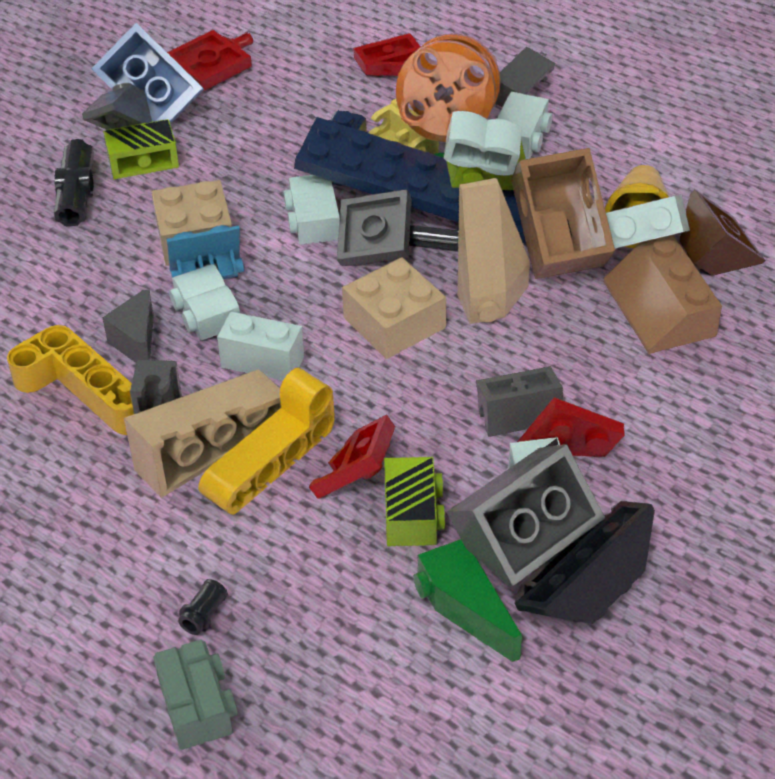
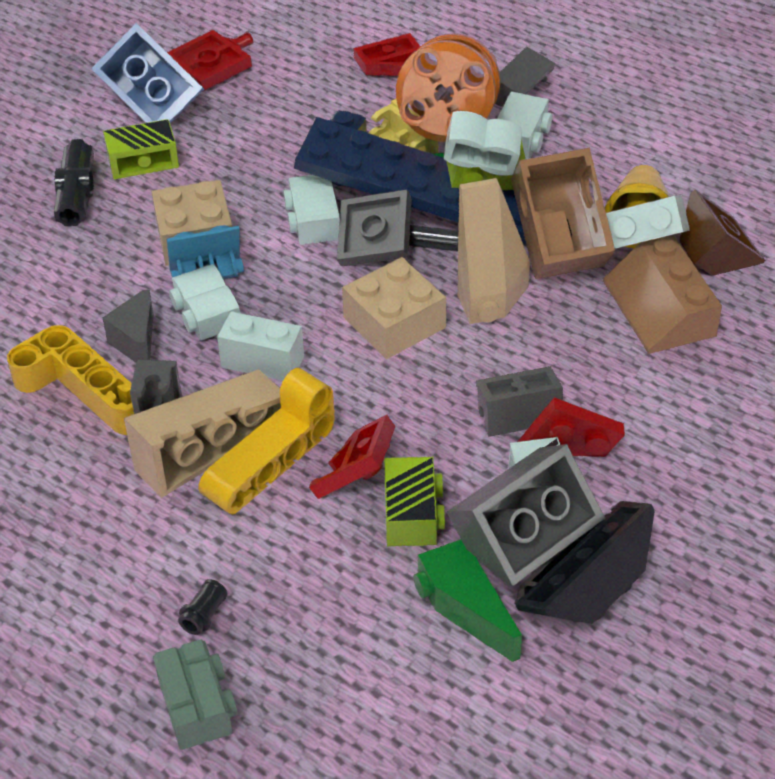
(119, 108): dark grey slope -> none

